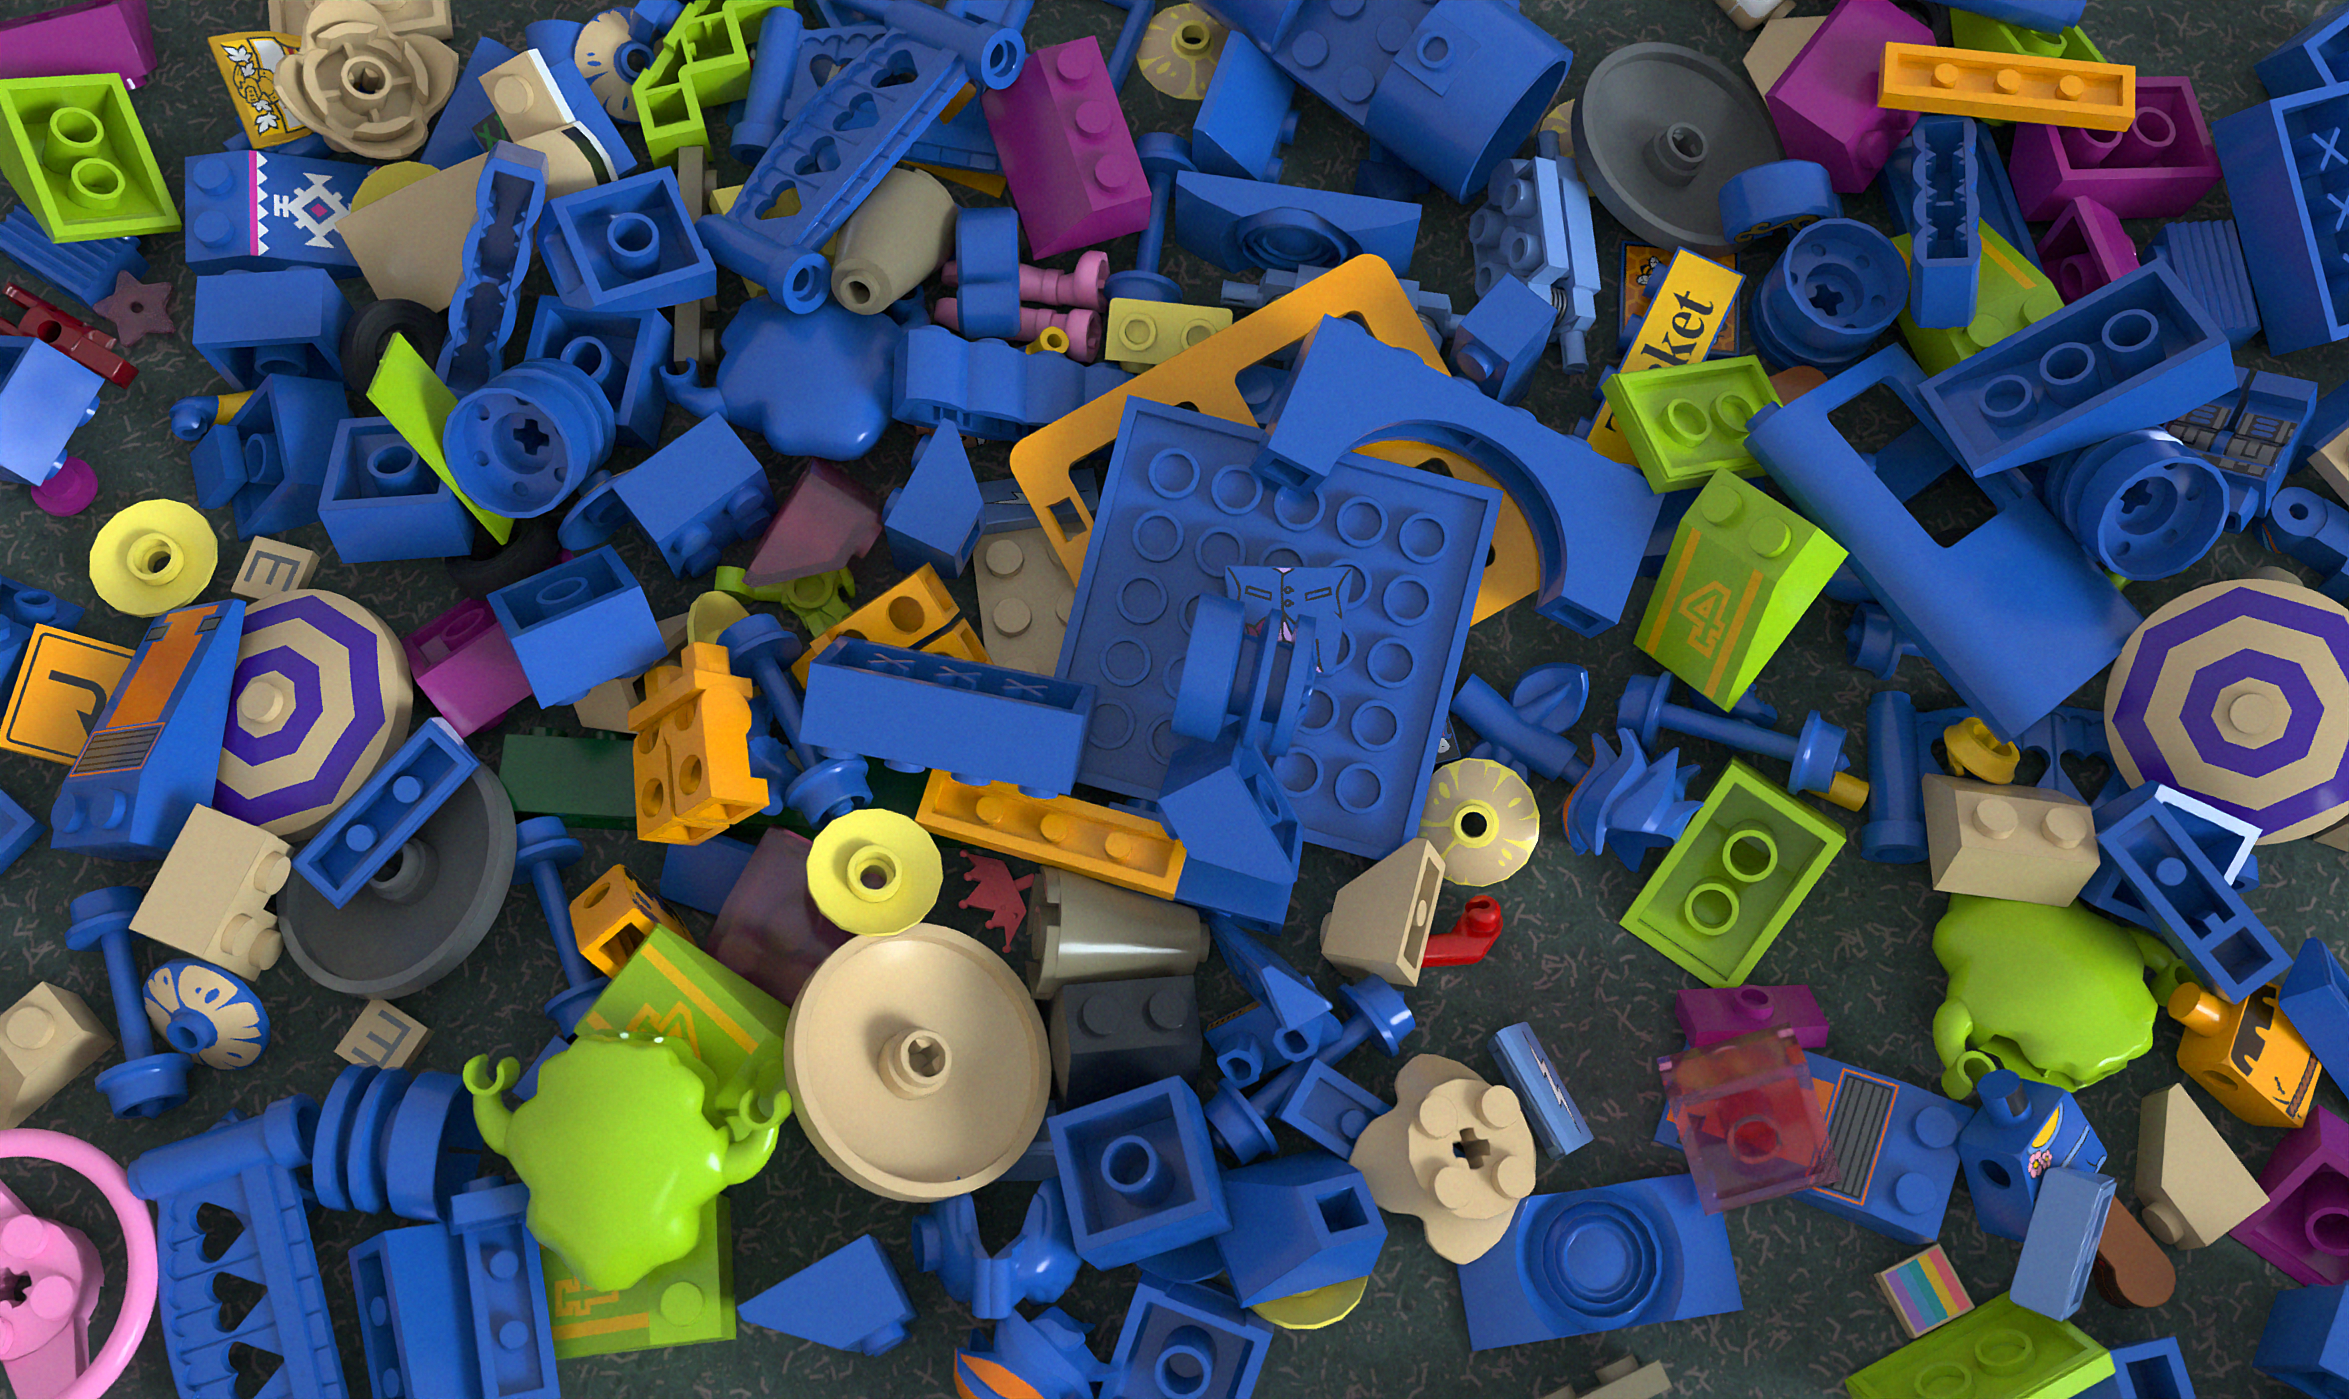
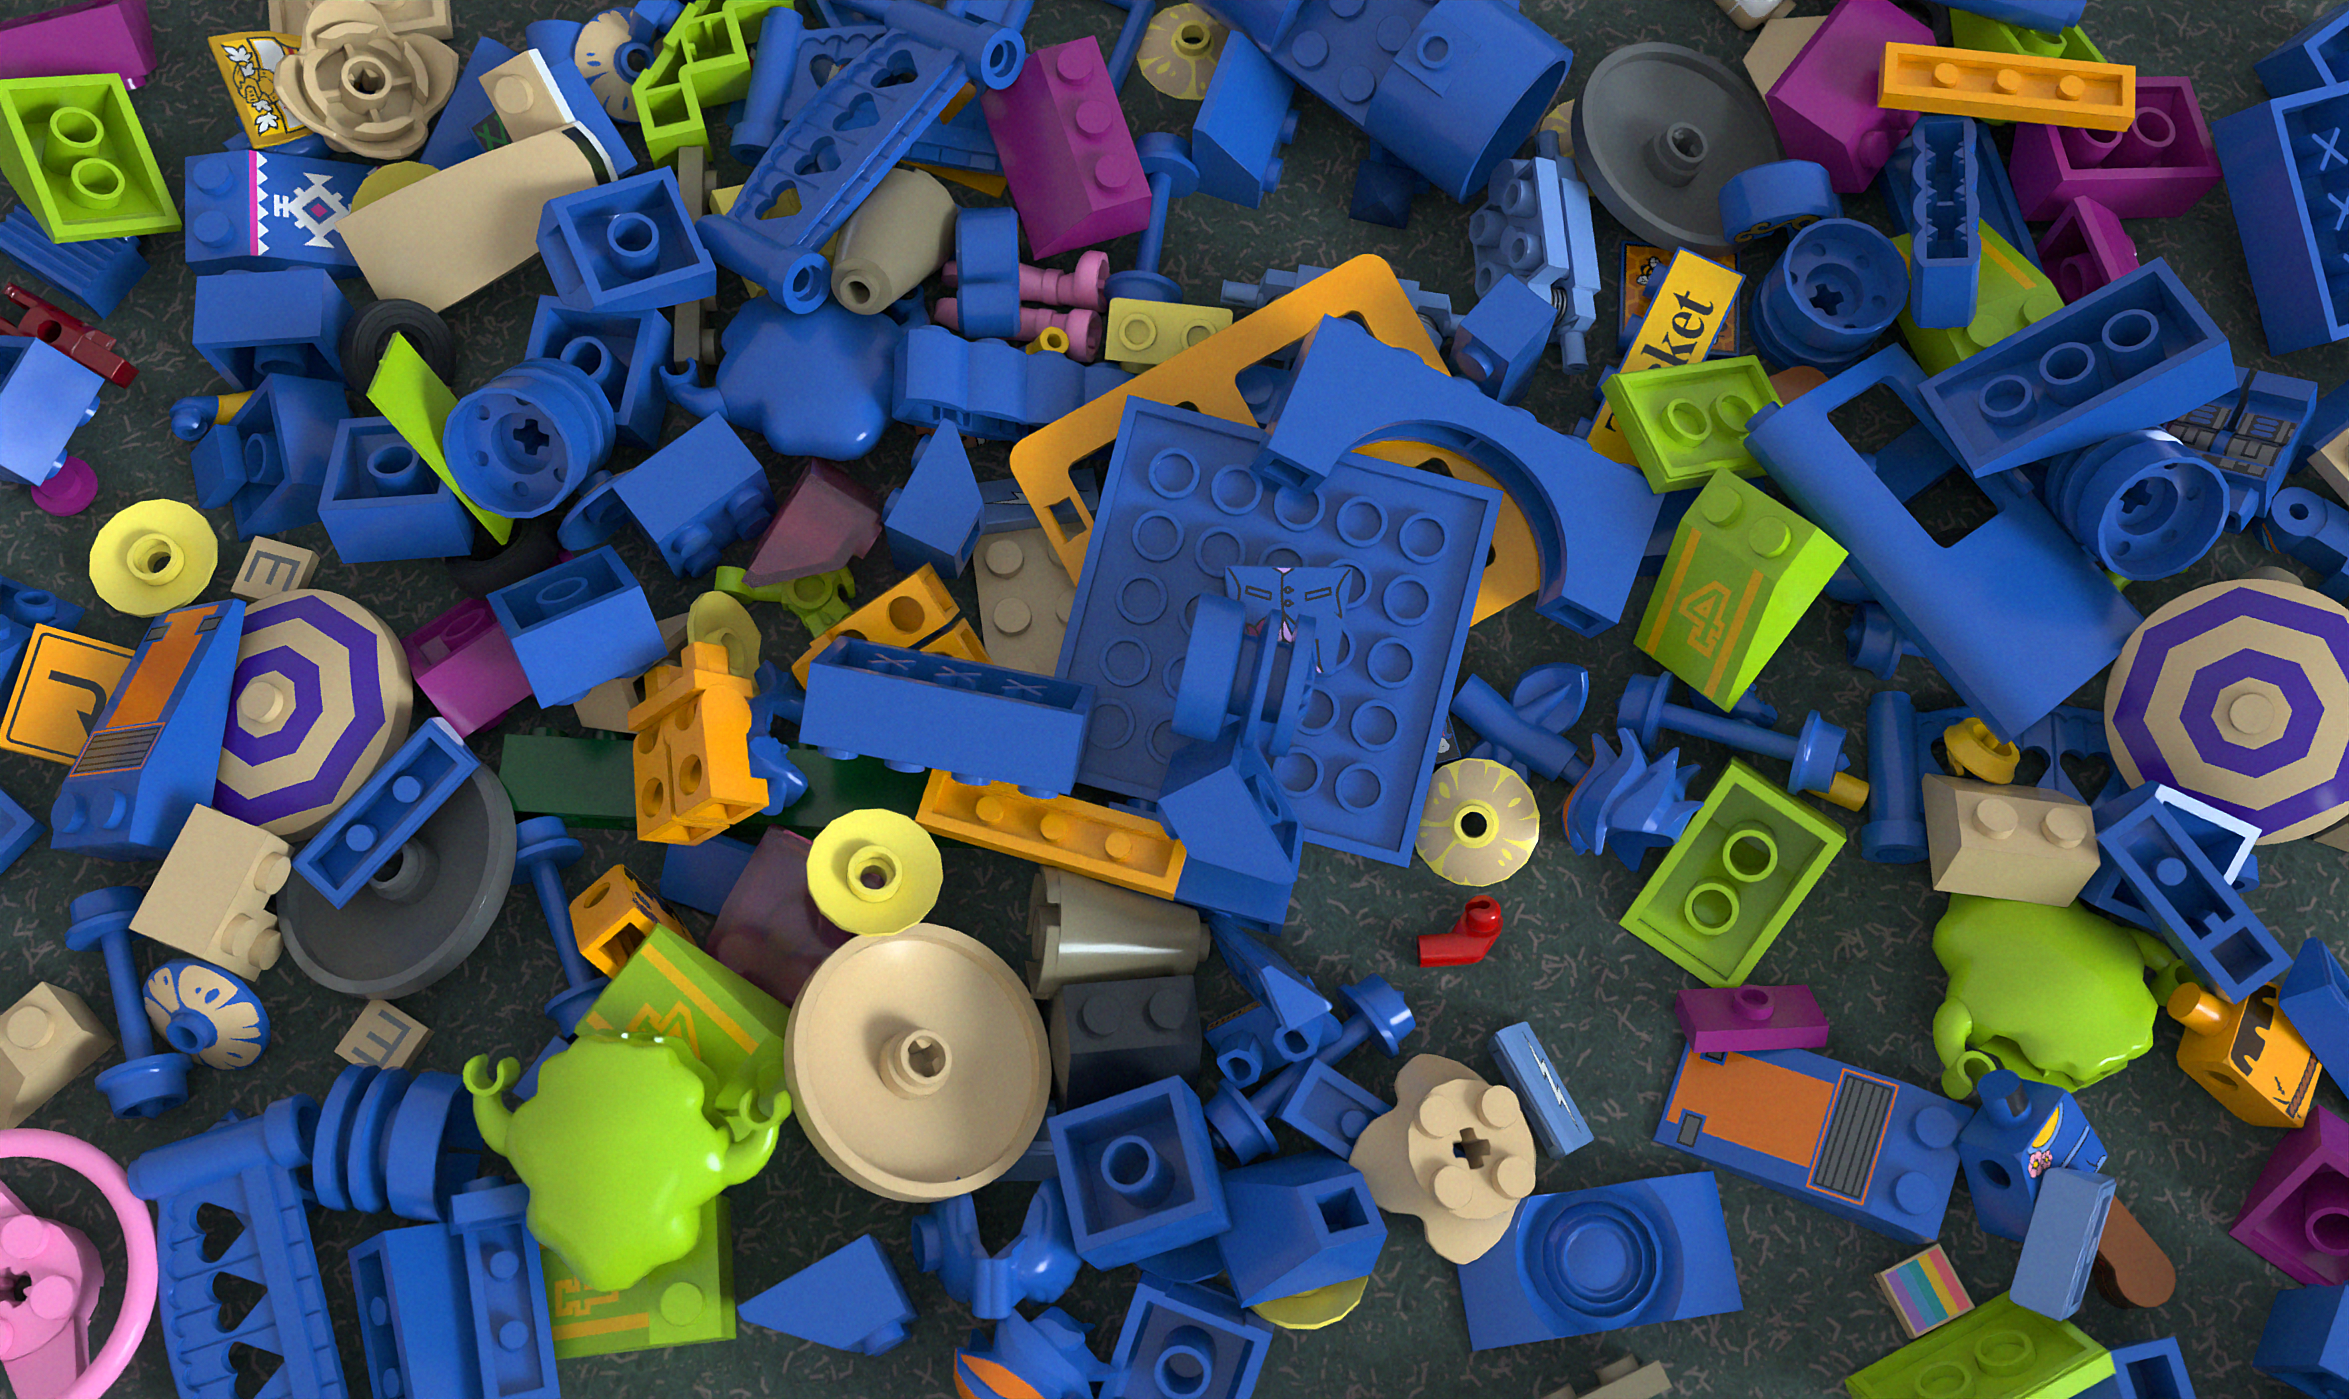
(134, 325): clear pink plate -> none
(493, 265): blue brick -> none
(828, 786): blue piece -> none
(997, 894): coral piece -> none
(1282, 226): blue slope -> none
(1386, 916): tan slope -> none
(1749, 1118): clear pink slope -> none
(2189, 1173): tan slope -> none
(2214, 271): blue brick -> none

